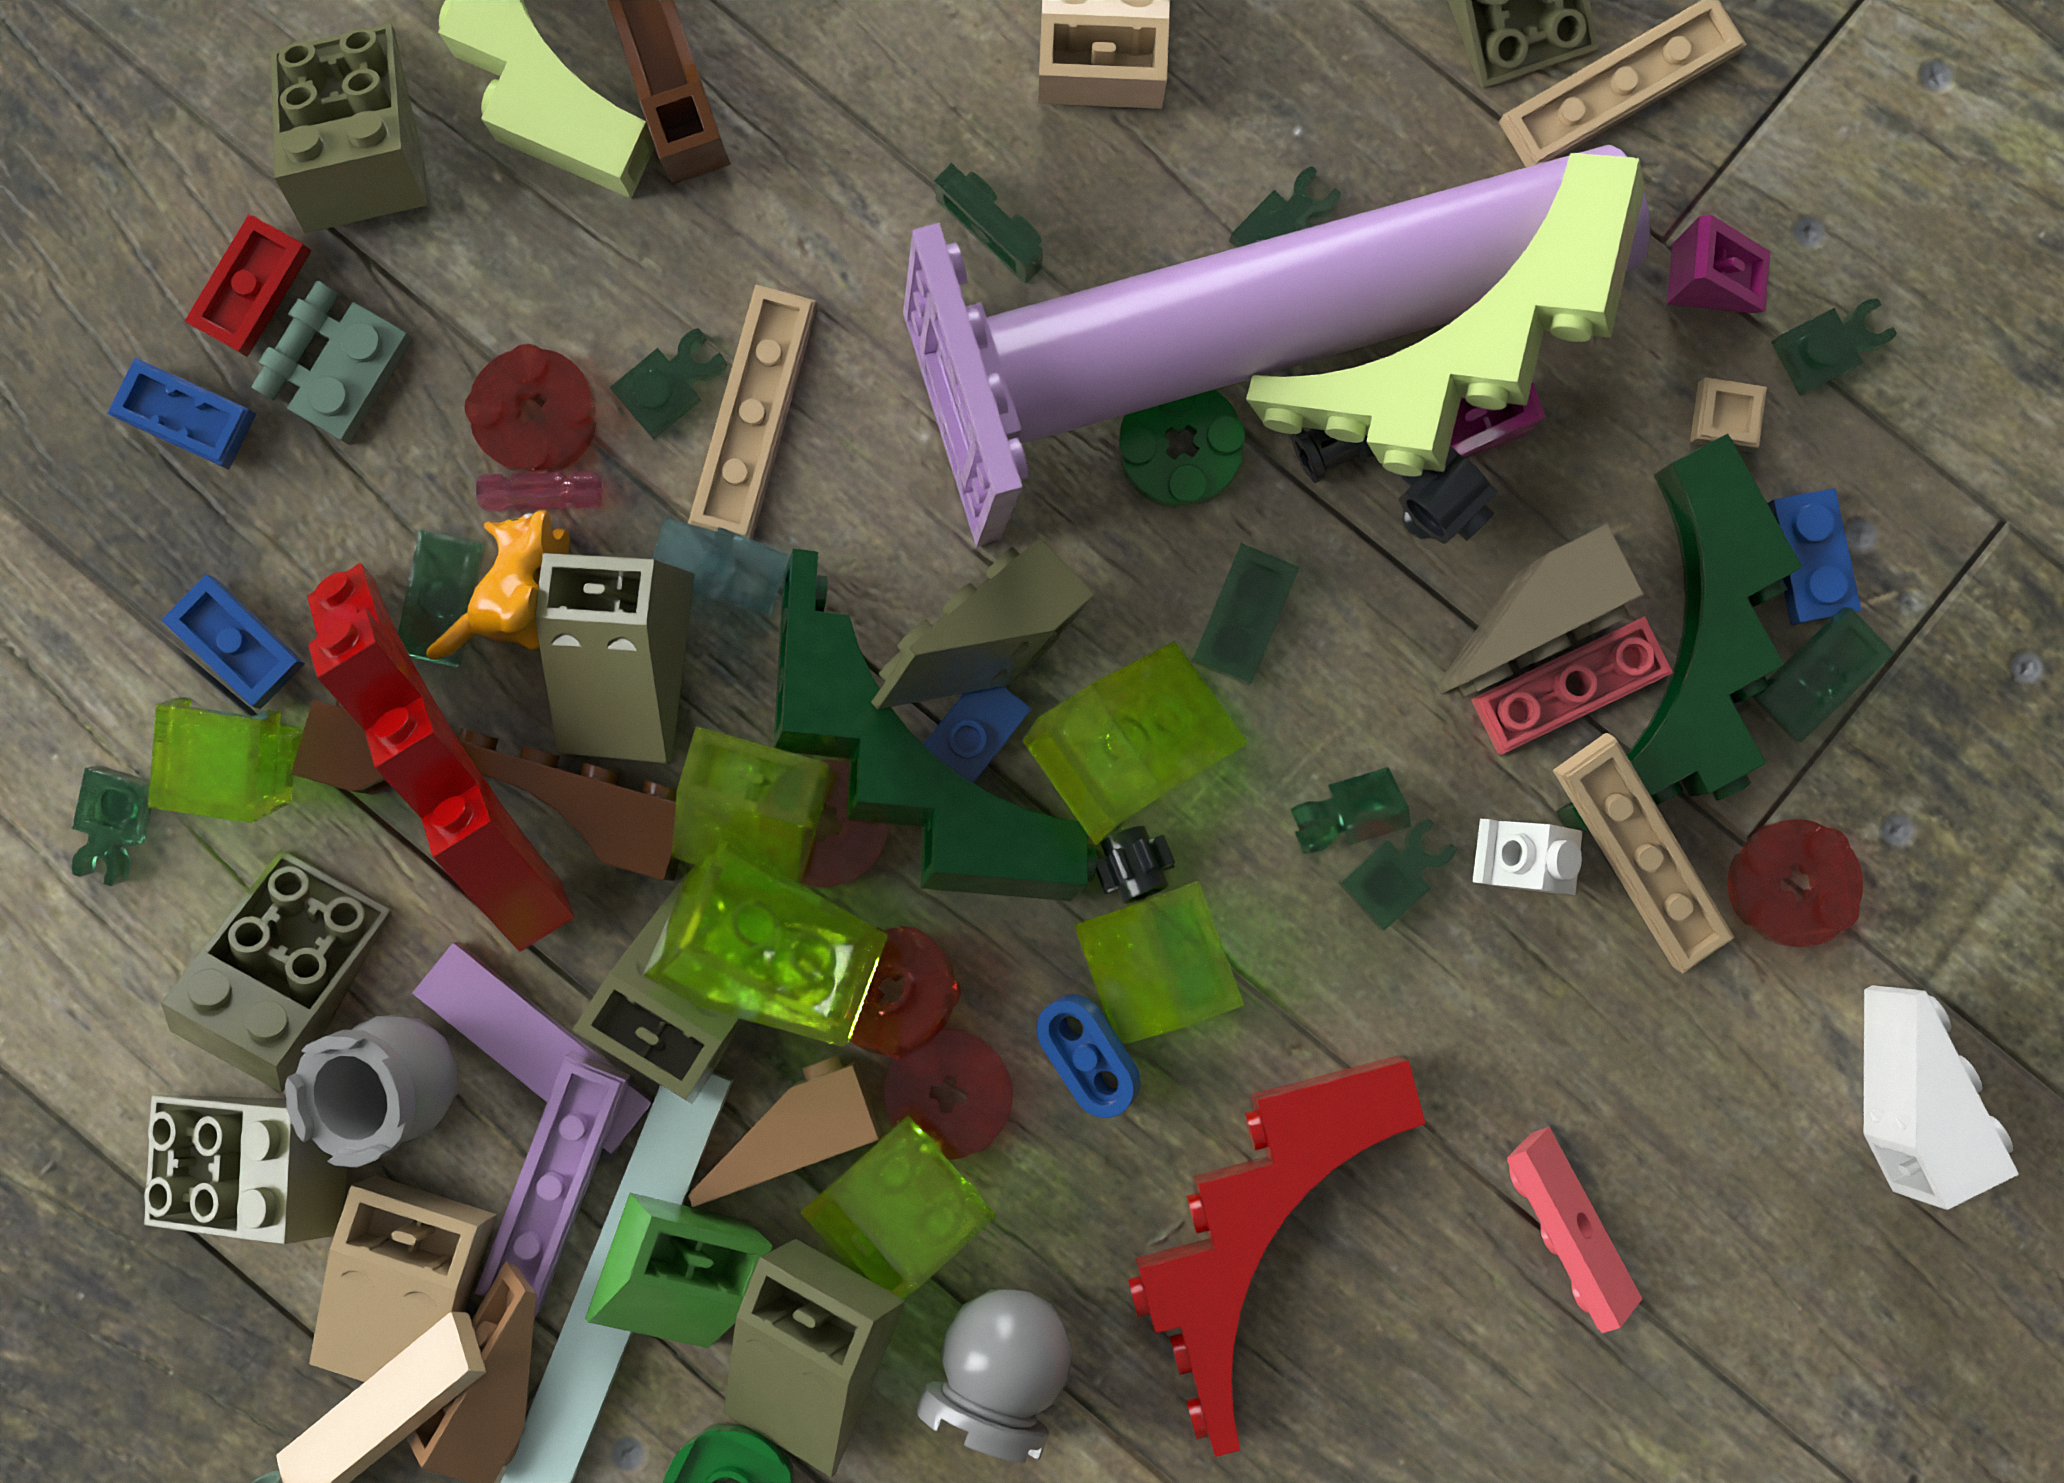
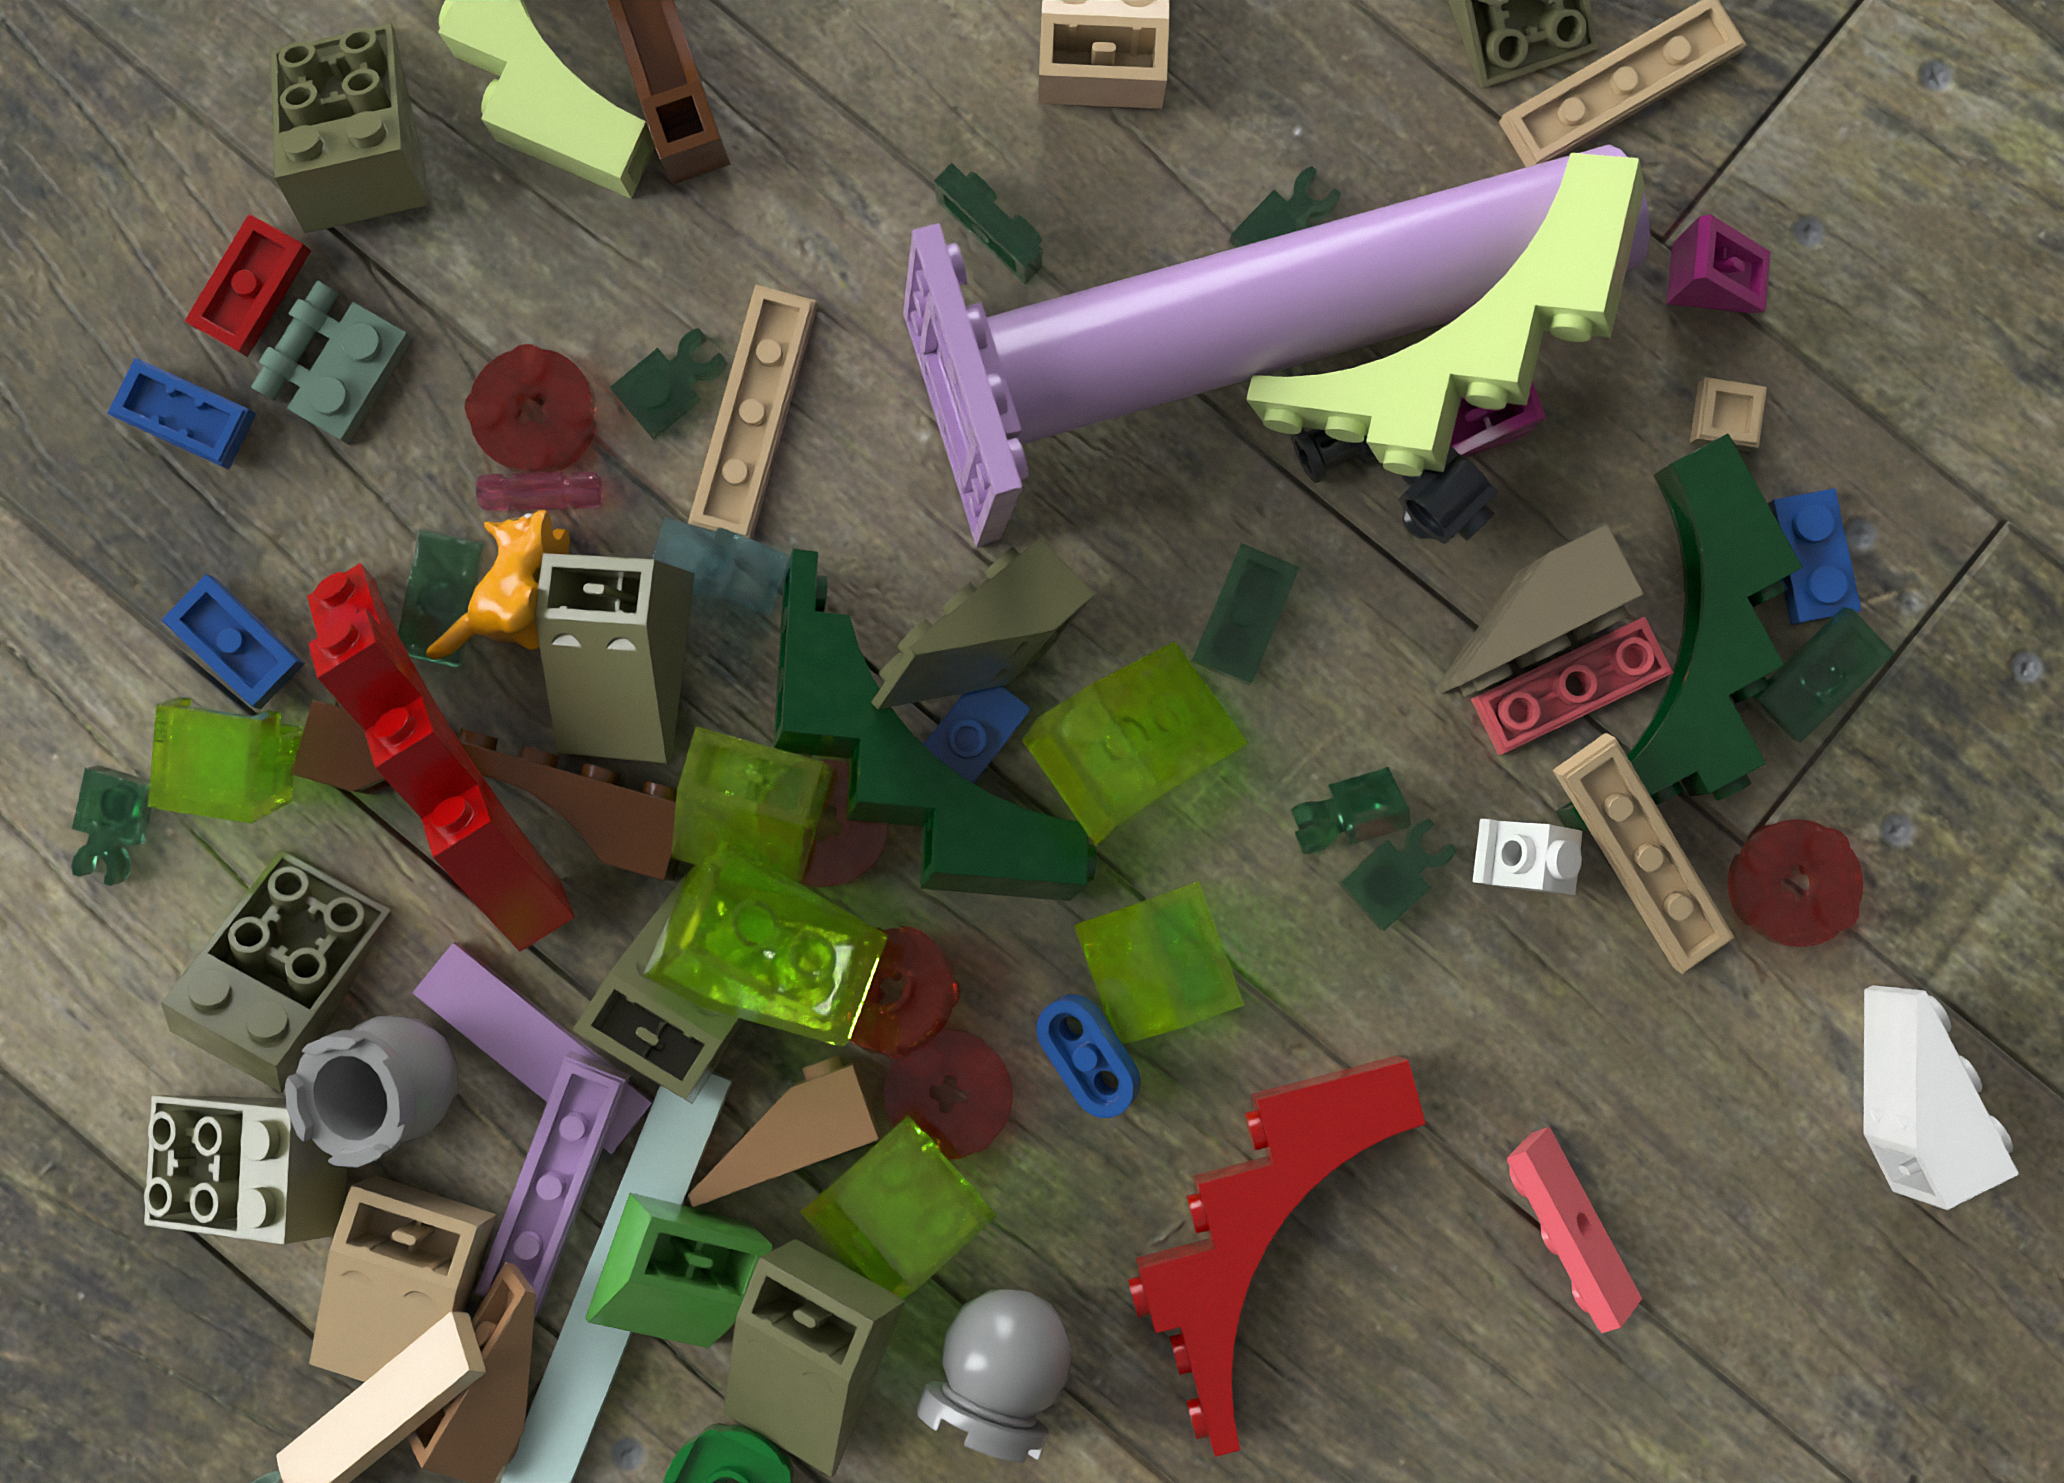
(1134, 864): black gear -> none
(1184, 479): green plate -> none
(1828, 347): clear green plate -> none

